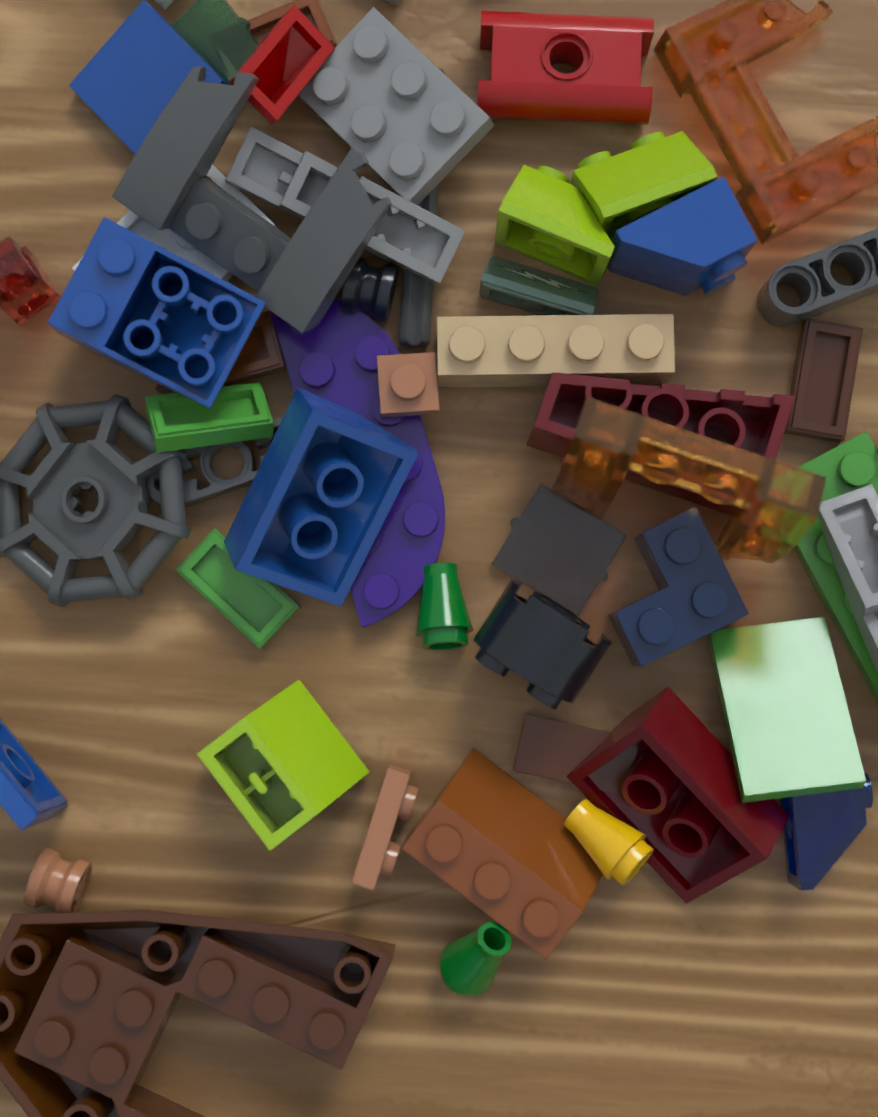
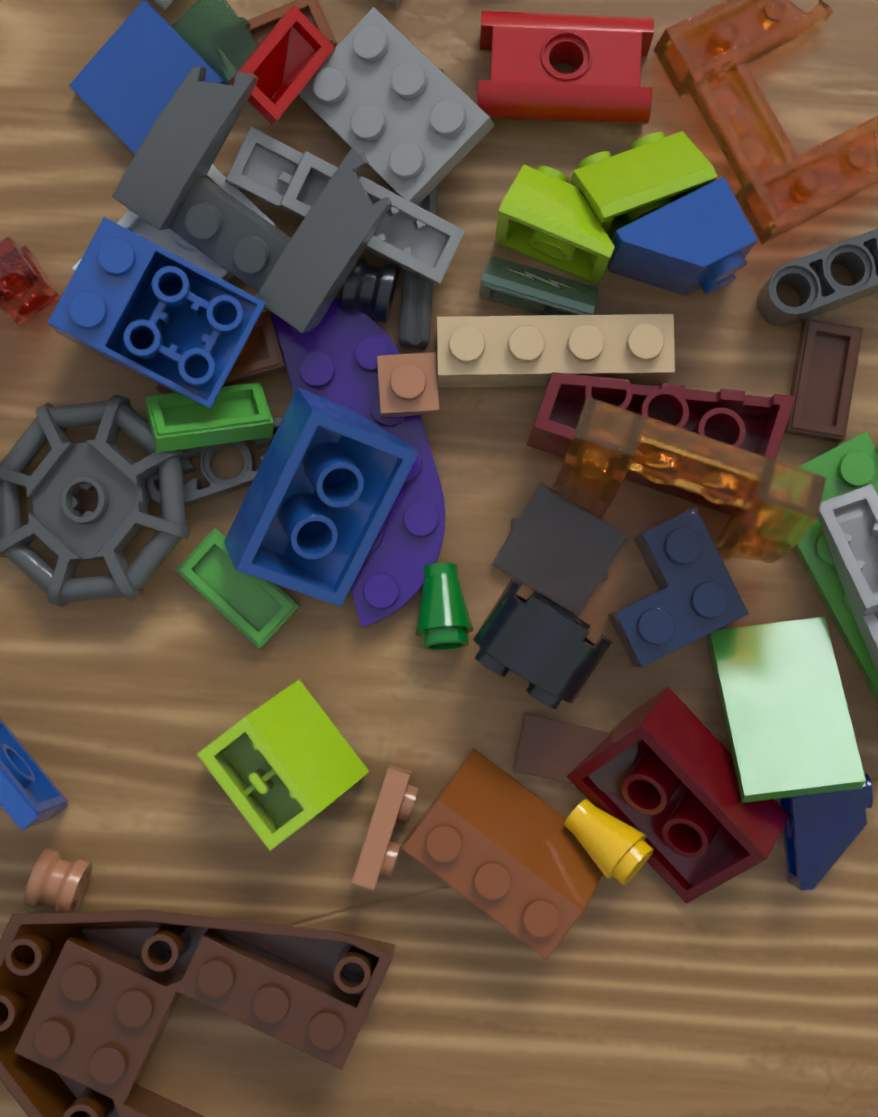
(473, 960): green cone -> none

